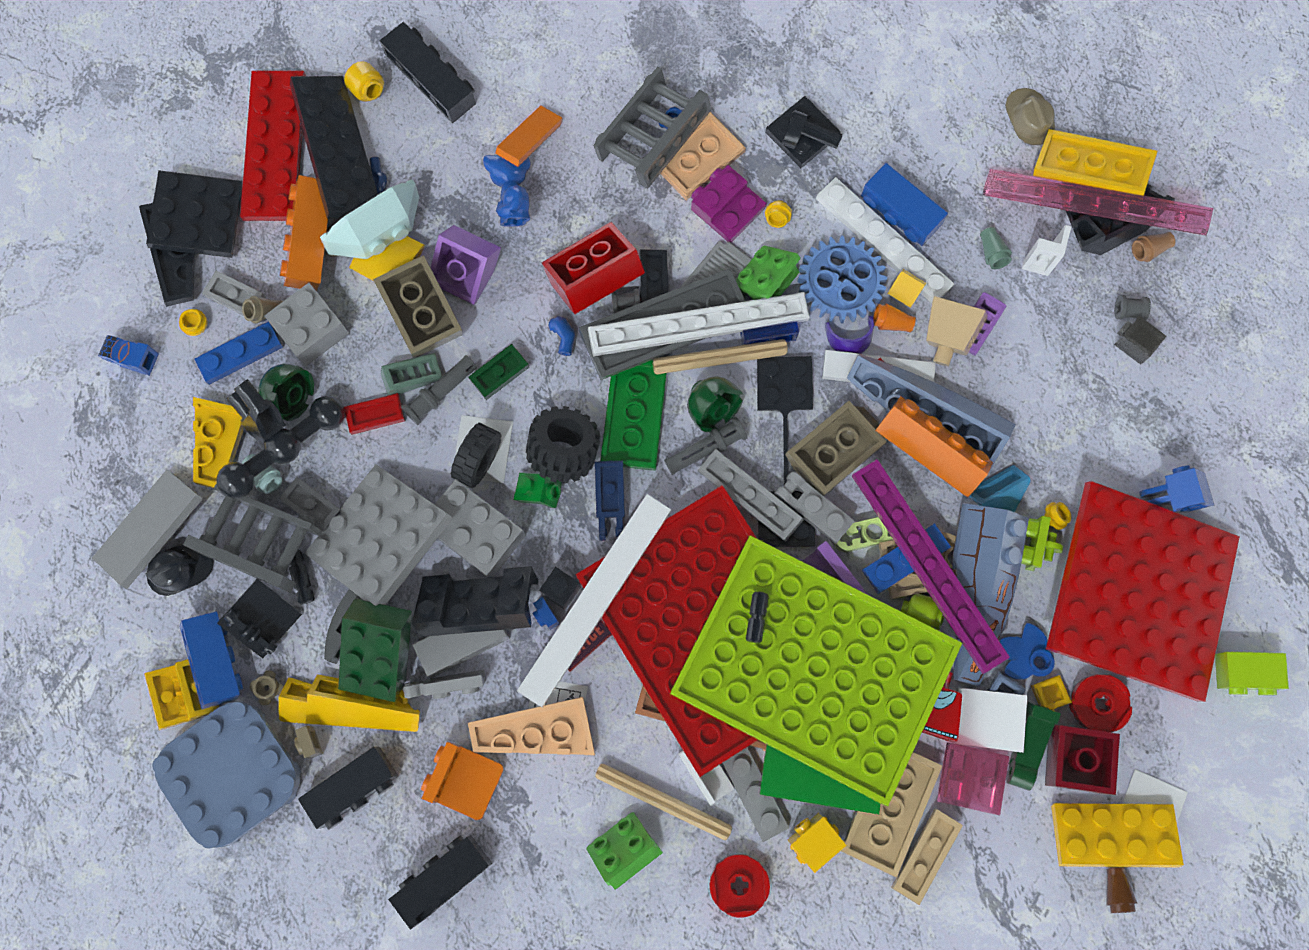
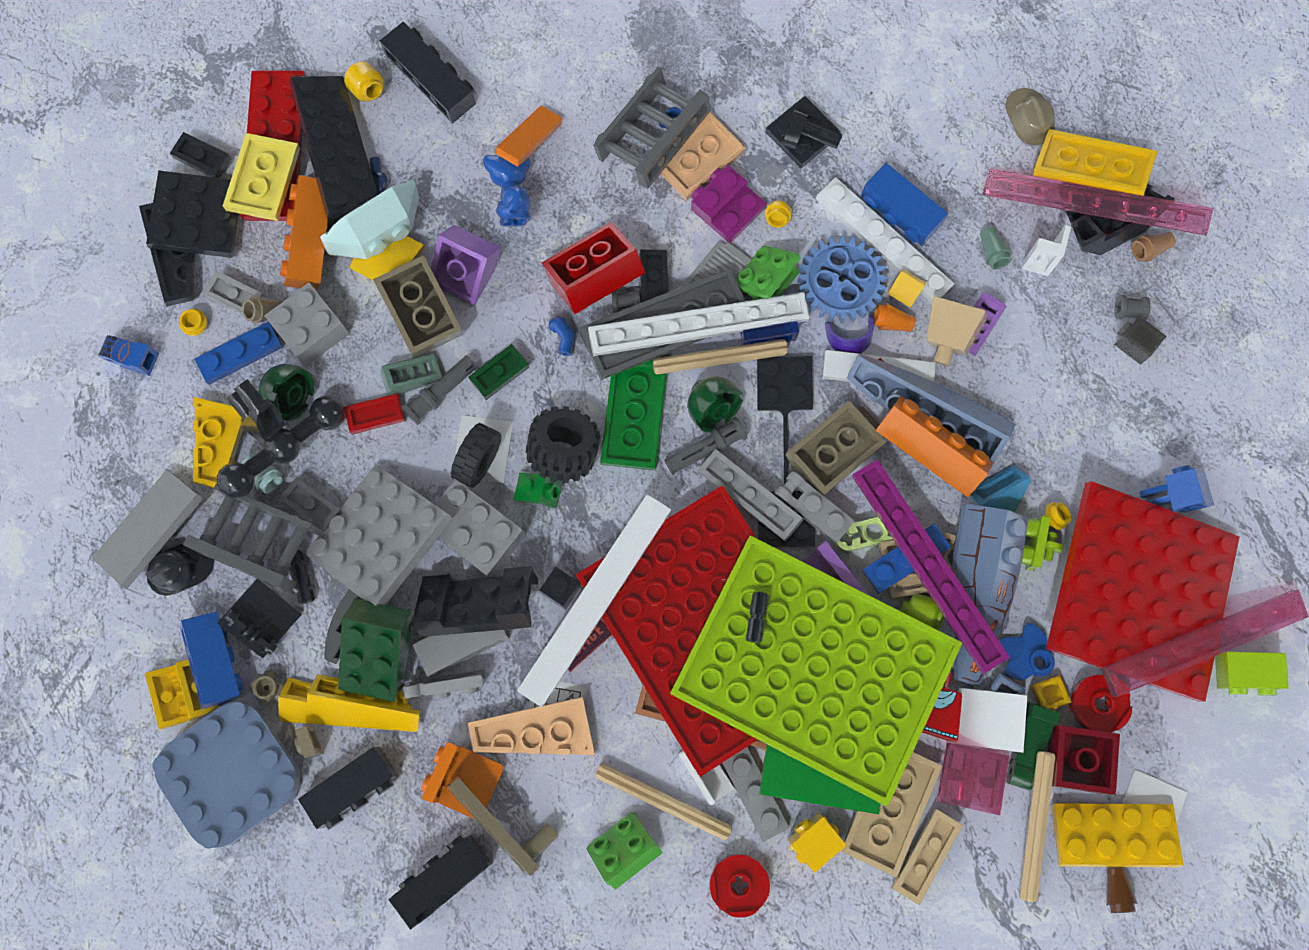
(200, 155): none -> black plate
(261, 177): none -> light yellow plate
(521, 856): none -> dark tan piece
(544, 614): blue plate -> none
(609, 495): dark blue hinge -> none
(1037, 826): none -> tan axle
(1204, 643): none -> clear pink tile

